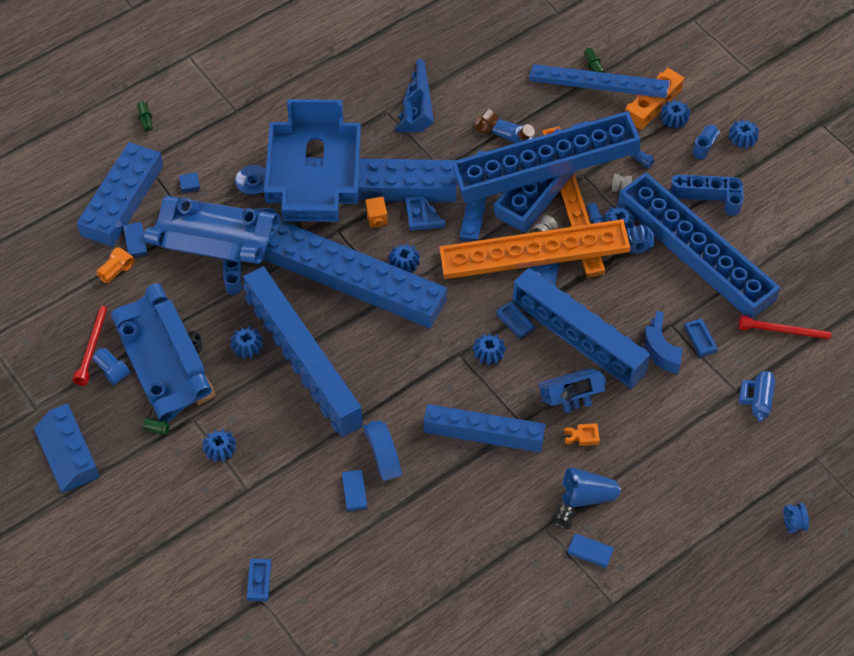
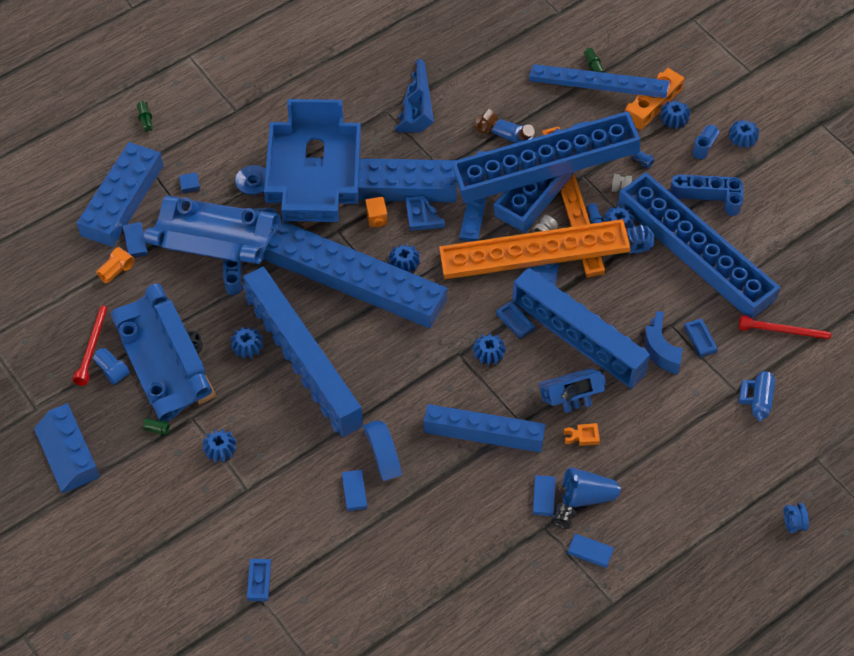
(544, 495): none -> blue tile

